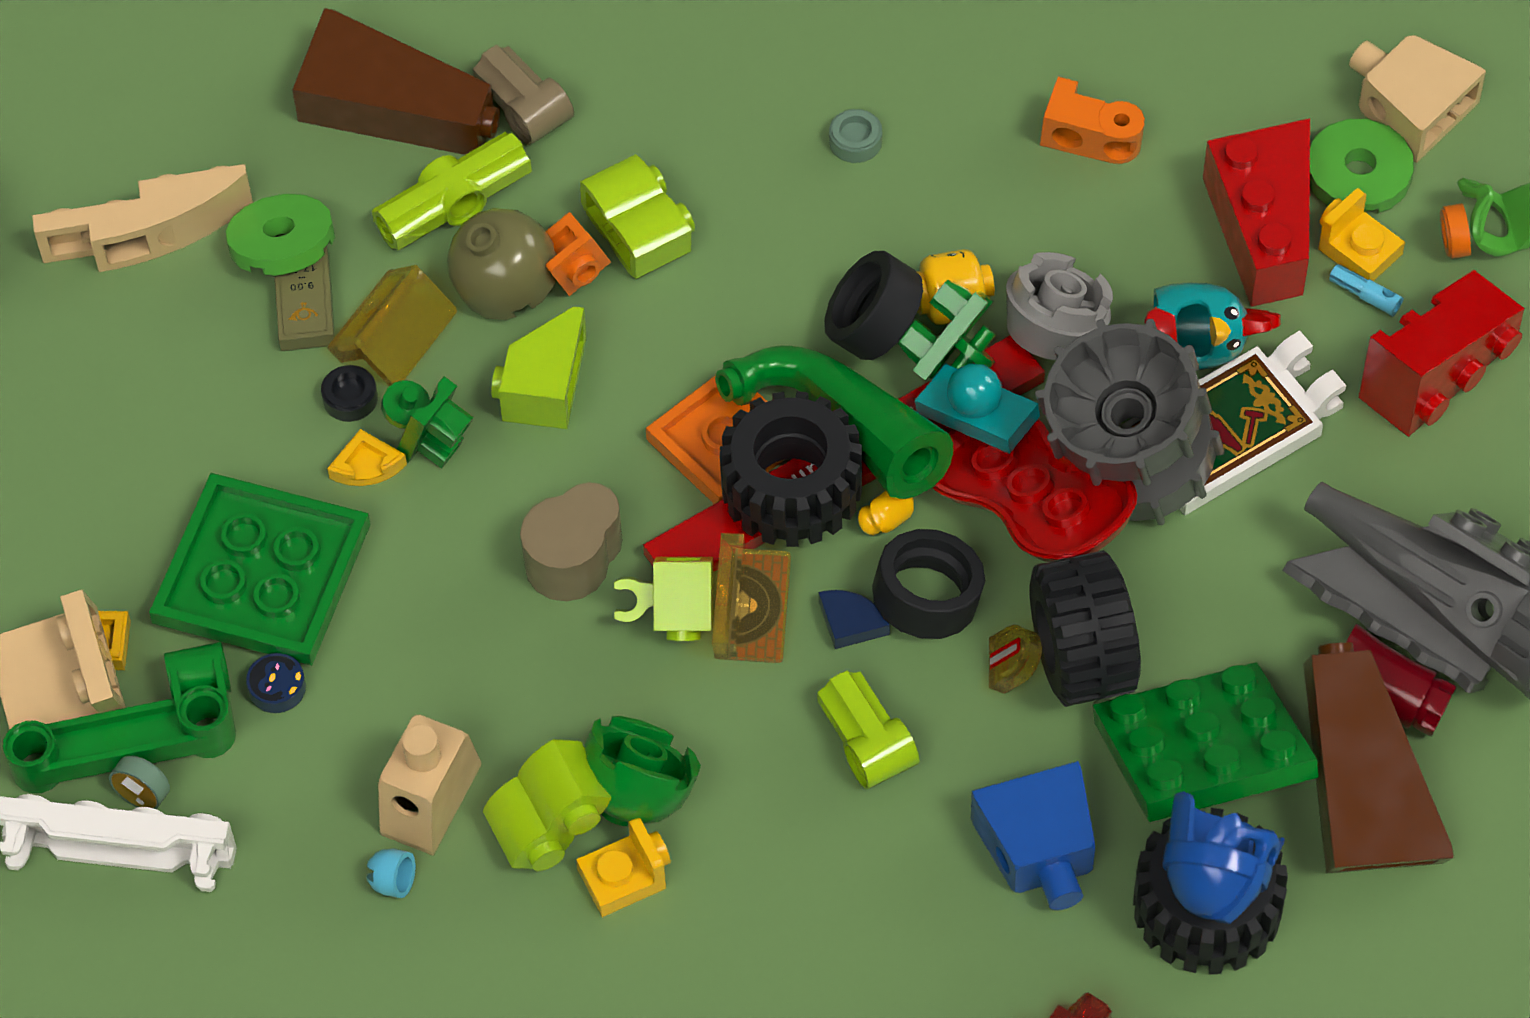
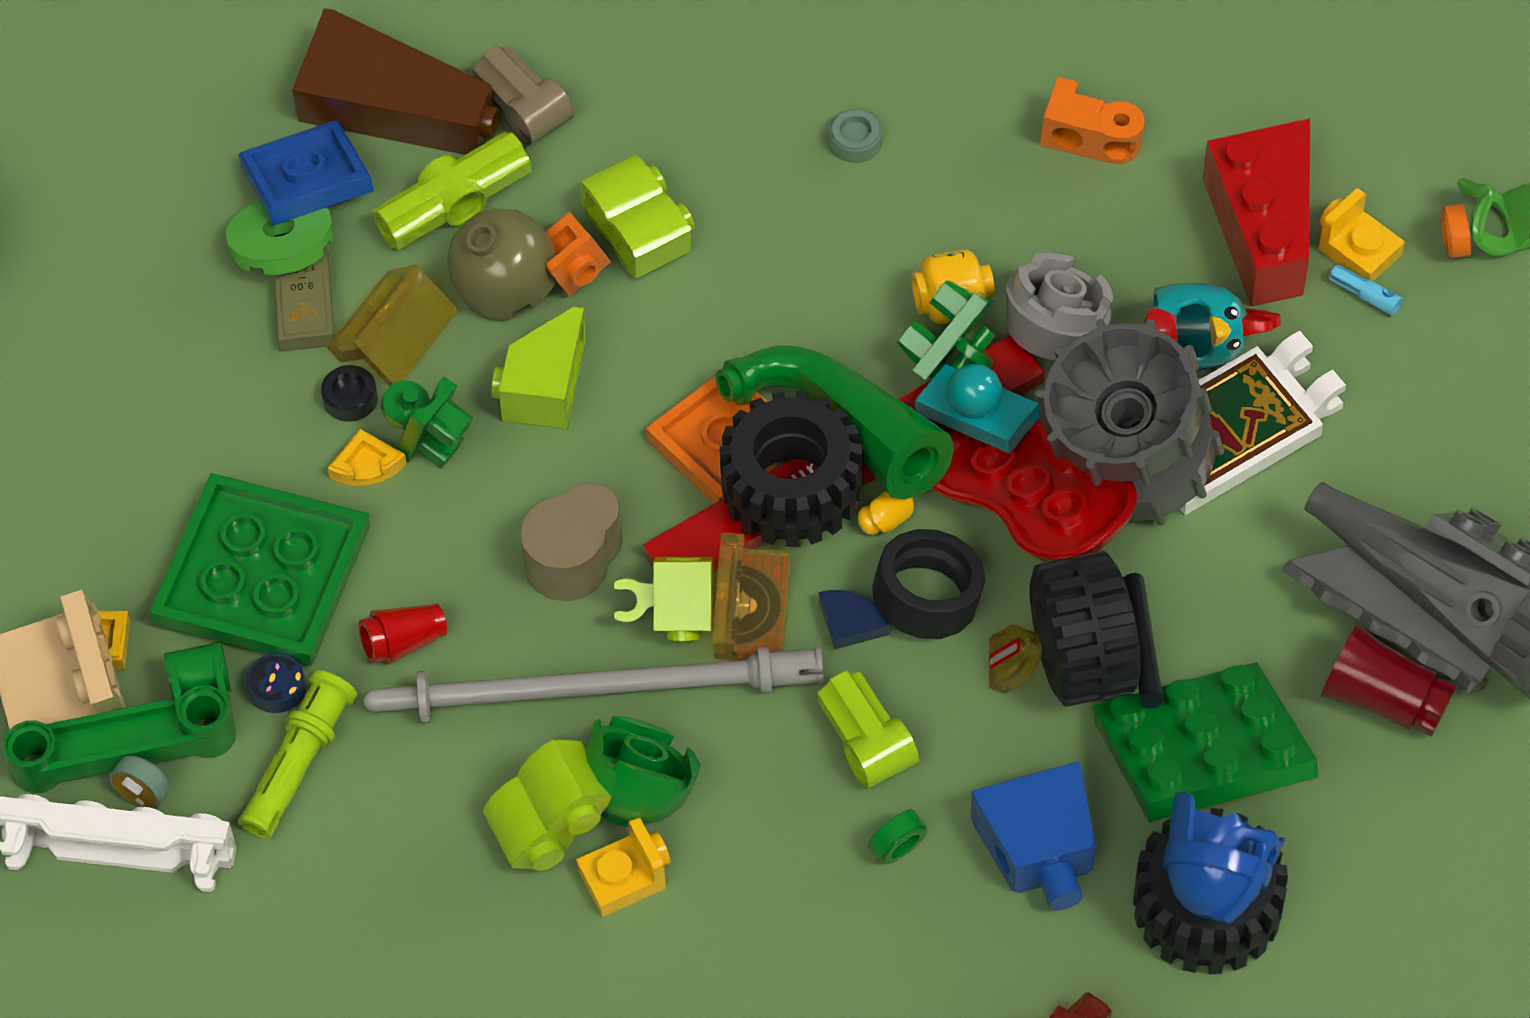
(164, 219): tan slope -> none
(305, 172): none -> blue tile
(307, 733): none -> lime pin
(392, 872): medium azure hinge -> none
(400, 631): none -> red cone
(429, 771): tan torso -> none
(760, 670): none -> light grey bar
(873, 305): black tyre -> none
(897, 836): none -> green tile
(1149, 682): none -> black bar
(1364, 142): bright green tile -> none
(1369, 781): reddish brown slope -> none
(1417, 90): tan torso -> none
(1440, 352): red wedge -> none

